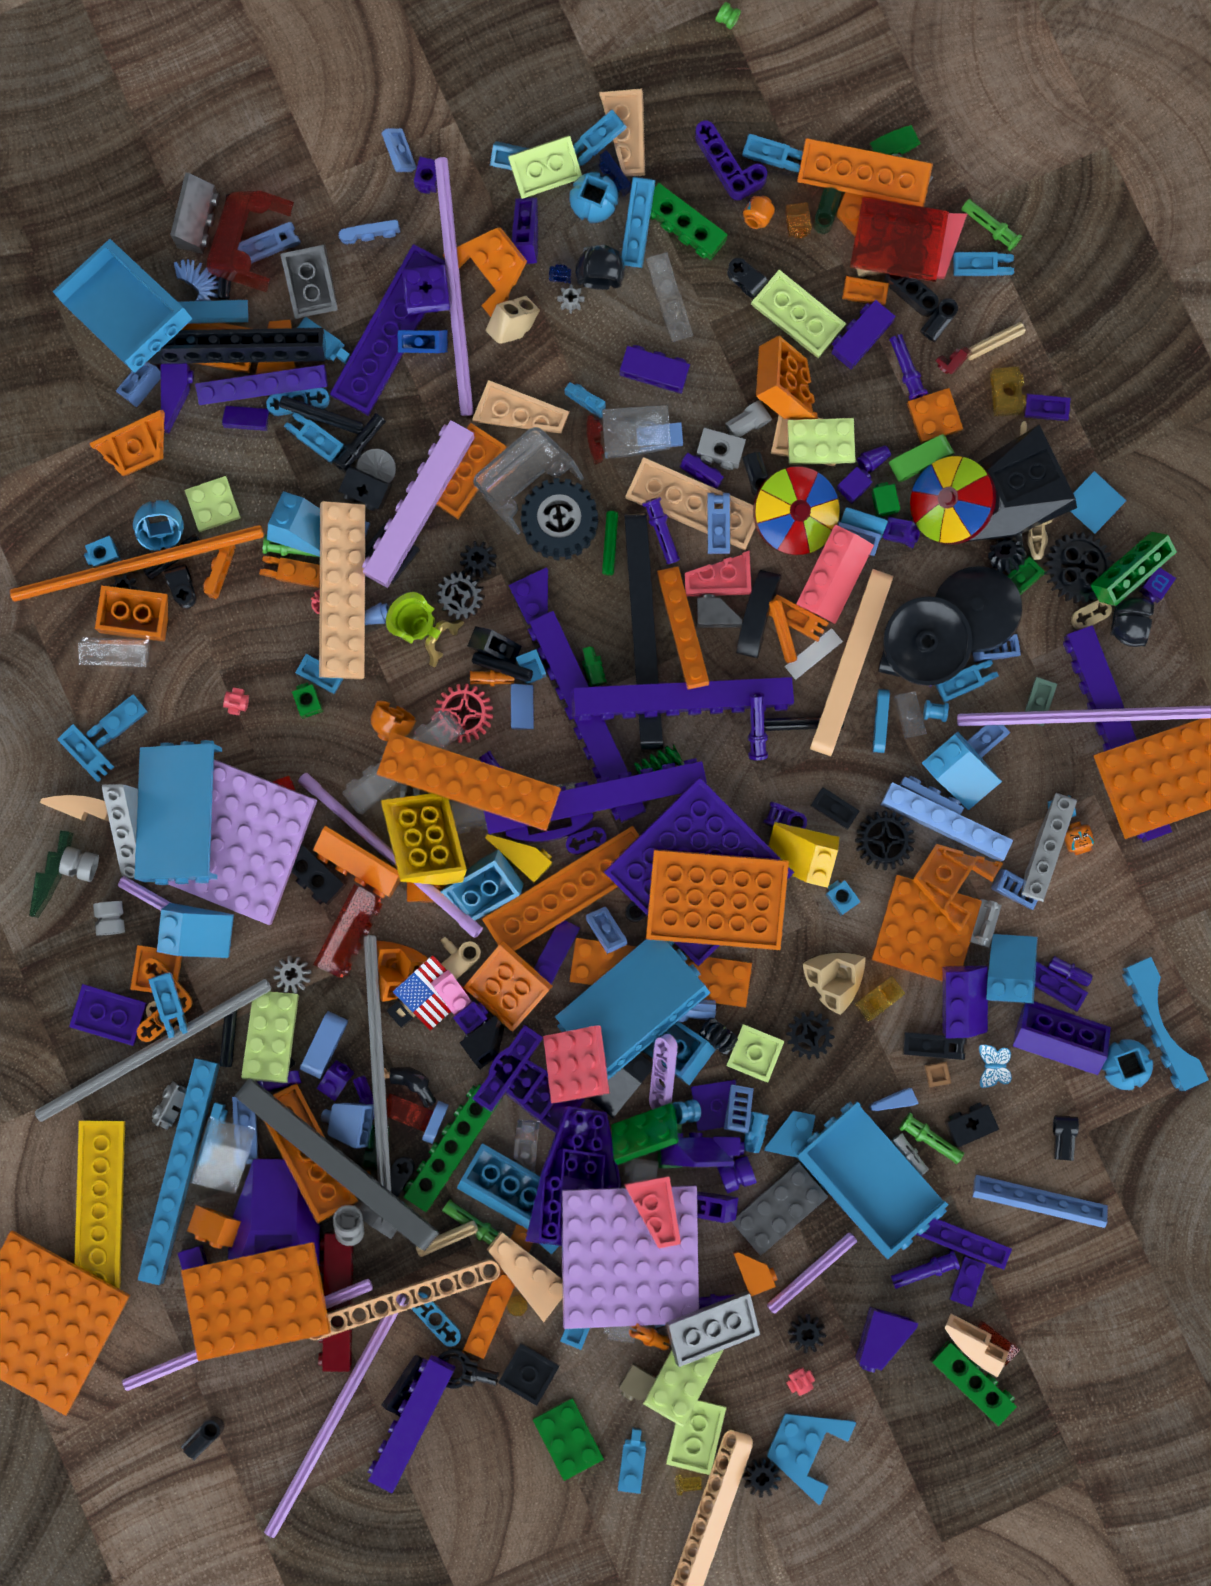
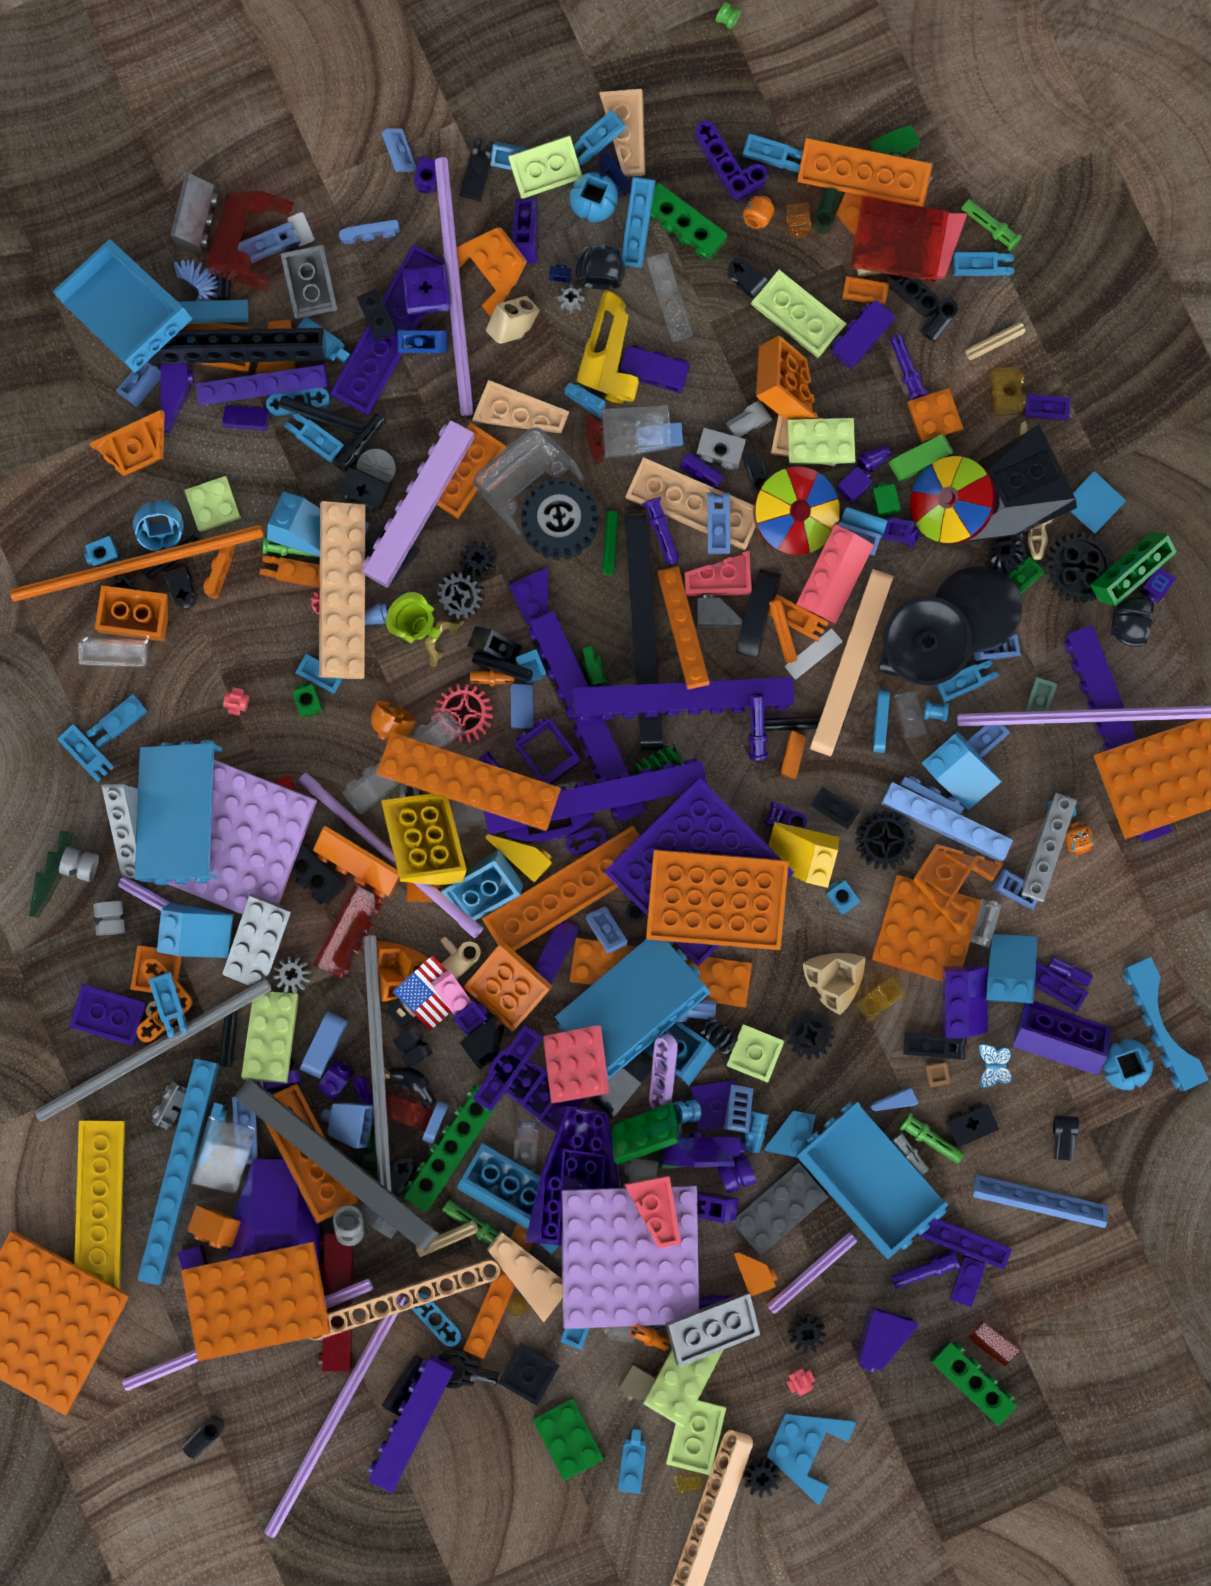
(77, 806): light nougat slope -> none
(257, 940): none -> plate
(302, 228): none -> white sticker
(376, 315): none -> black brick
(412, 1046): none -> black wheel
(476, 172): none -> black hinge
(560, 770): none -> dark purple window
(601, 368): none -> yellow panel
(793, 755): none -> orange slope
(958, 358): dark red bracket -> none
(976, 1345): light nougat slope -> none
(1088, 610): tan beam -> none

